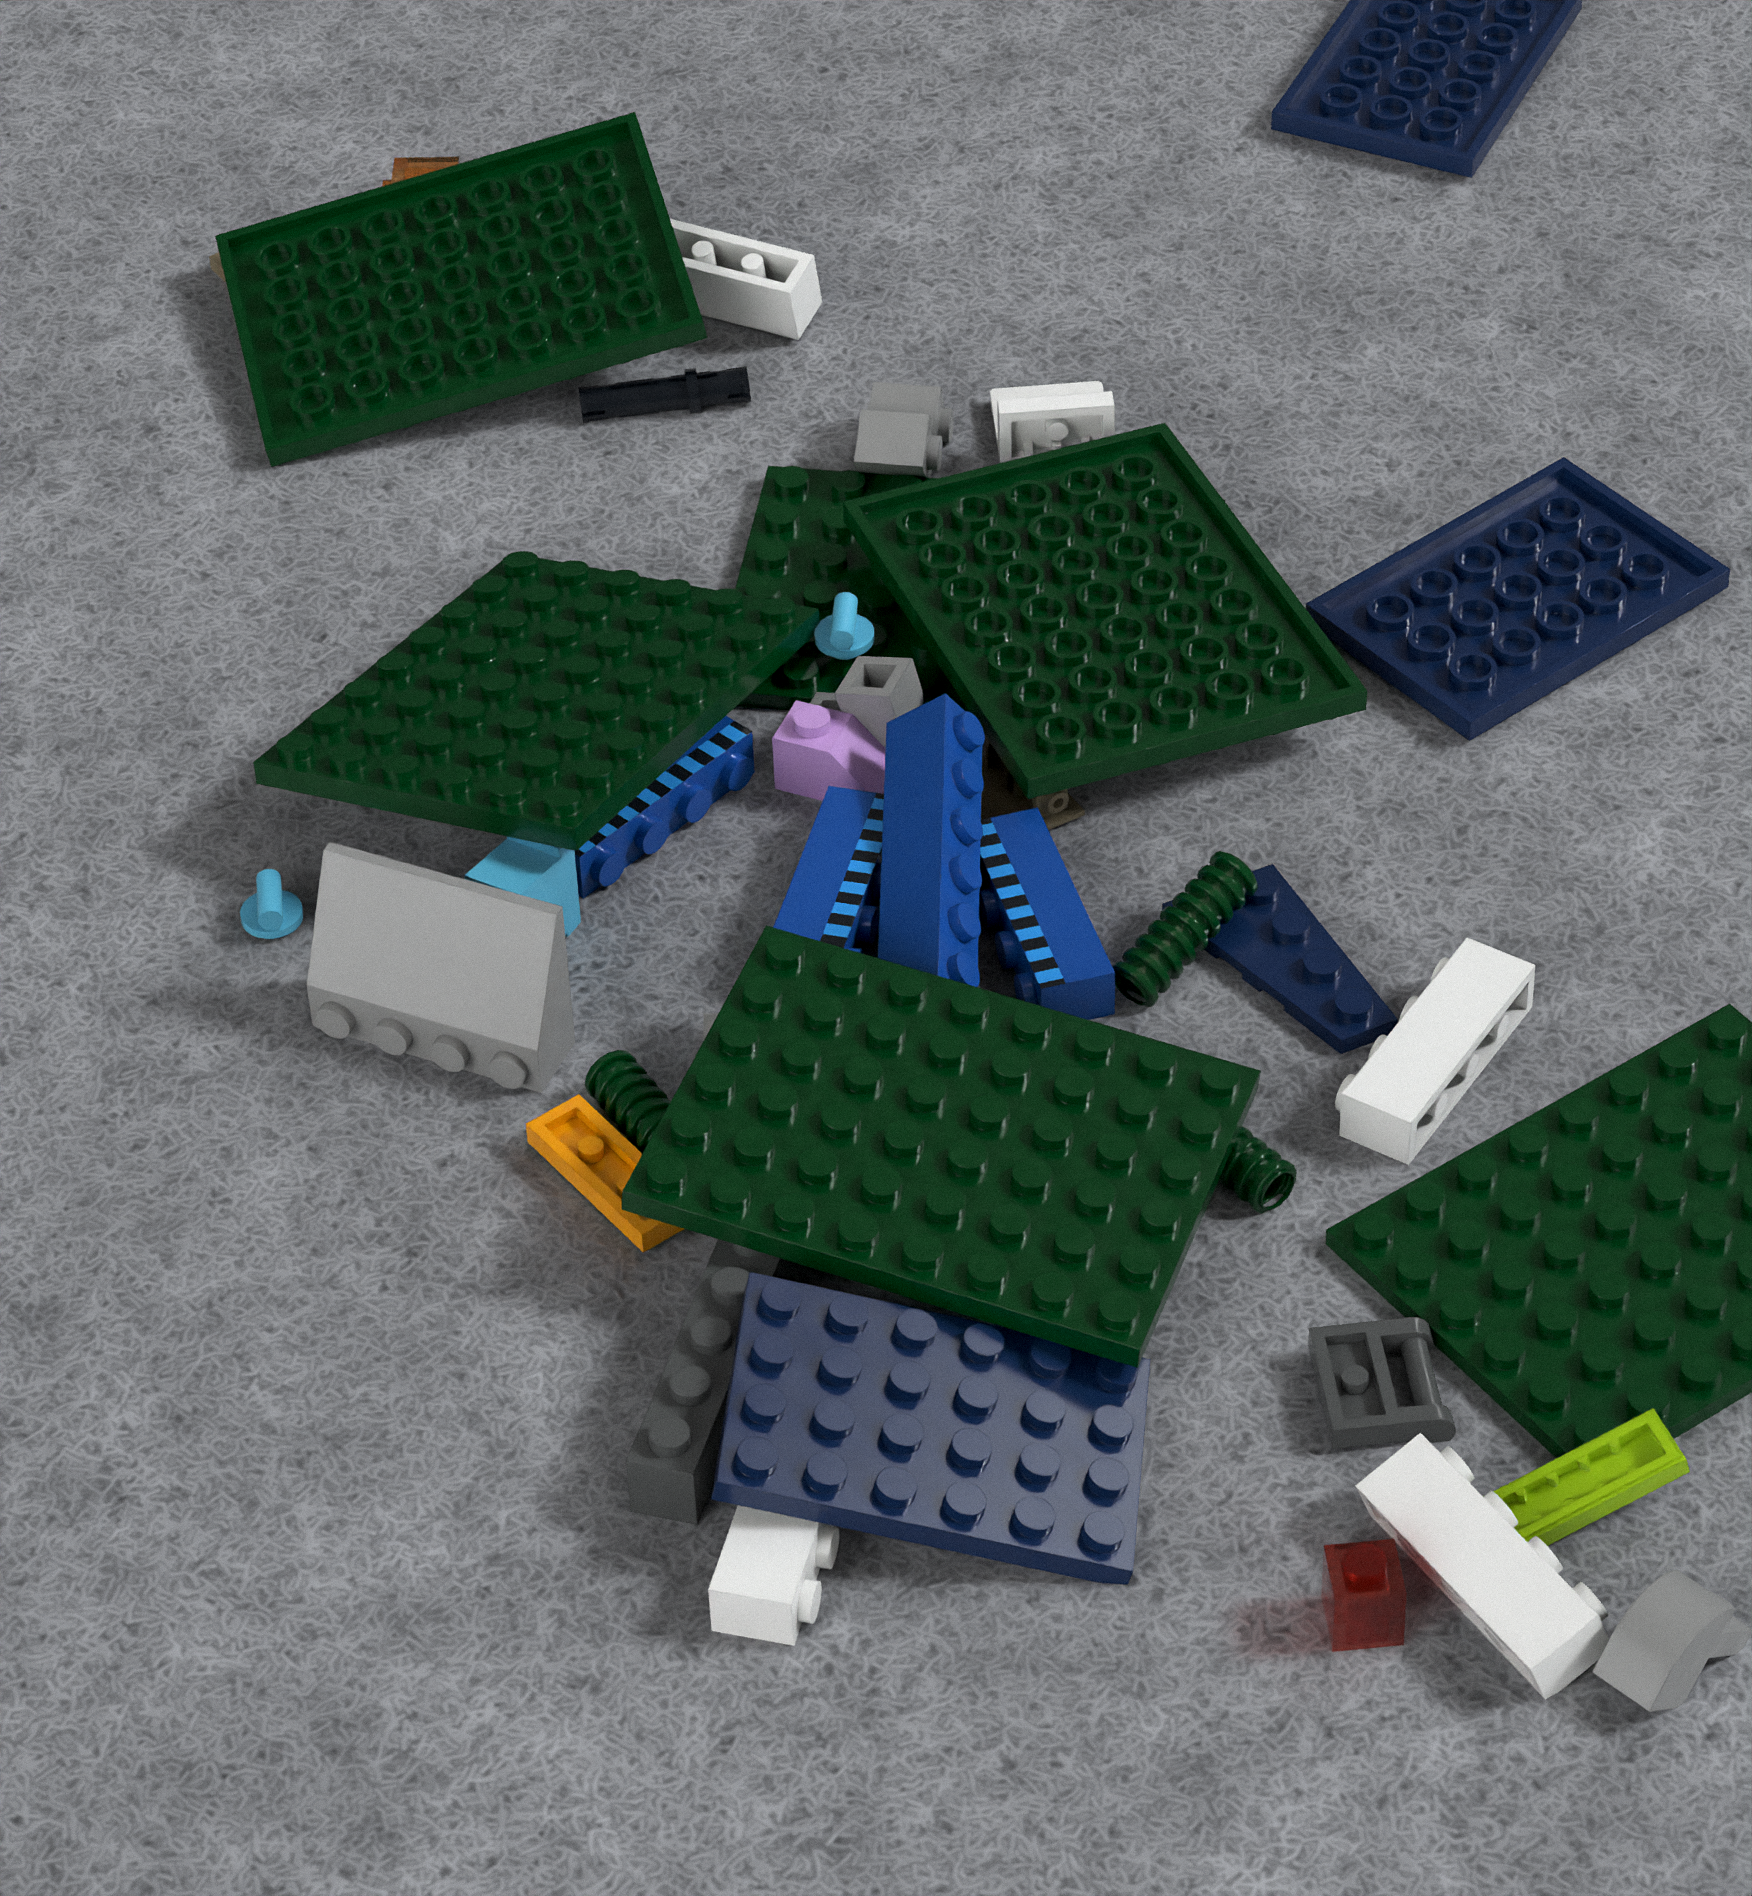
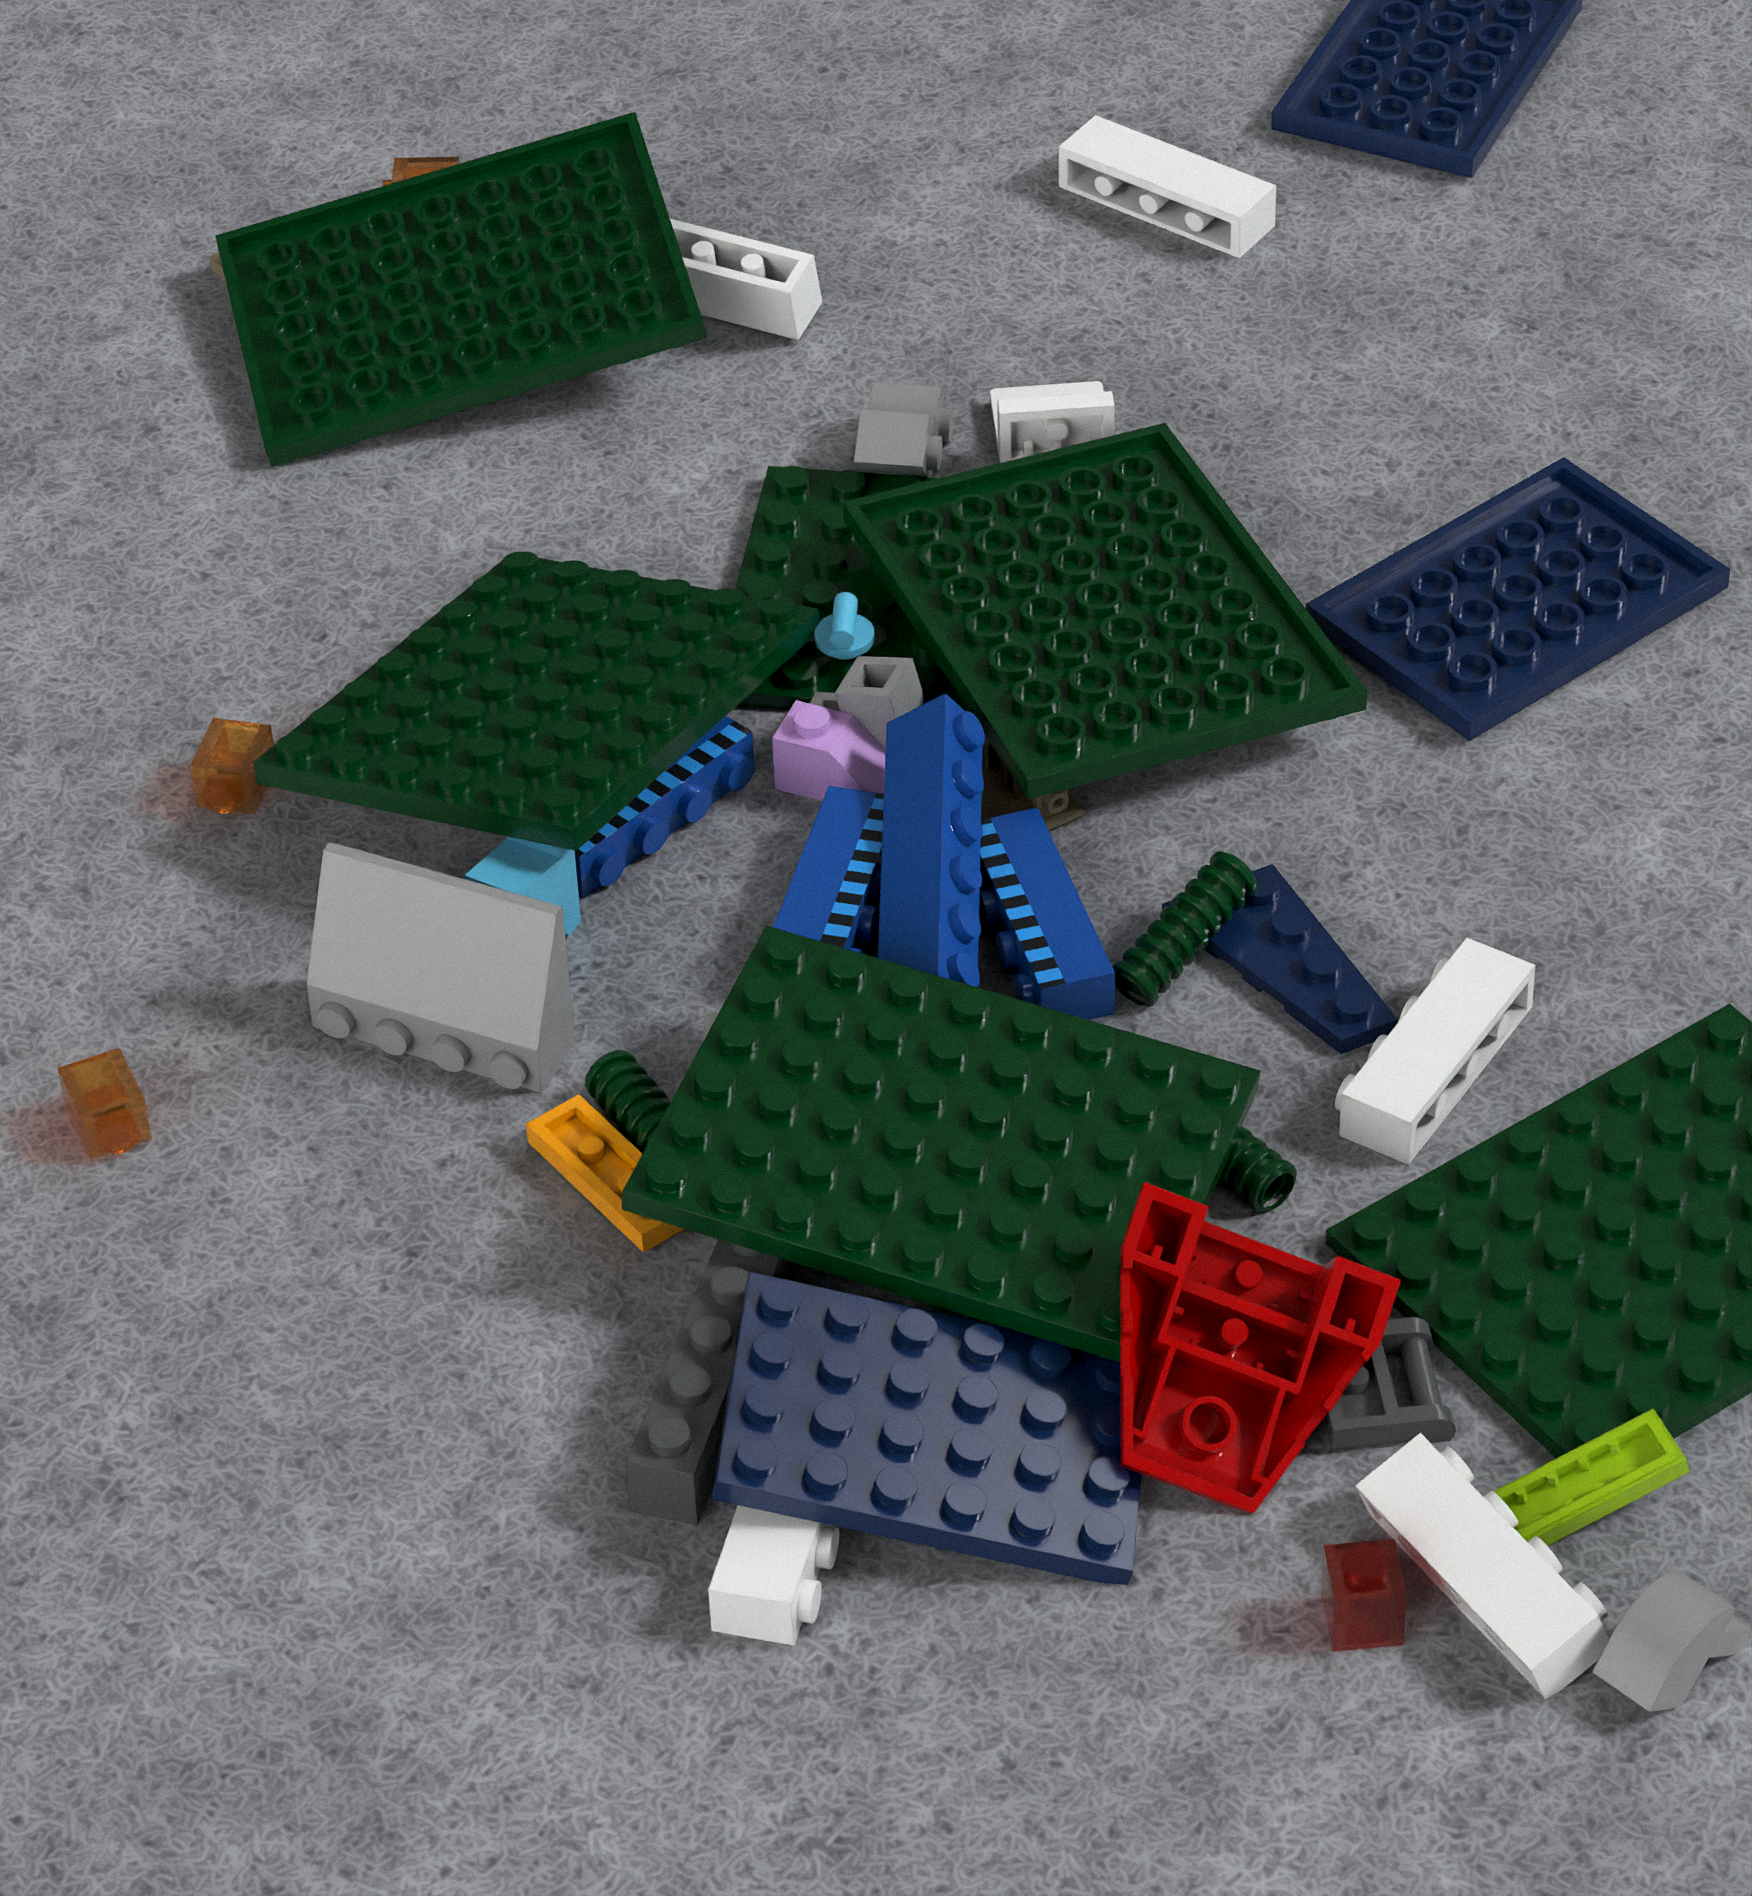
(104, 1104): none -> clear orange brick
(225, 767): none -> clear orange brick
(271, 910): medium azure plate -> none
(665, 394): black pin -> none
(1167, 186): none -> white brick
(1232, 1349): none -> red wedge

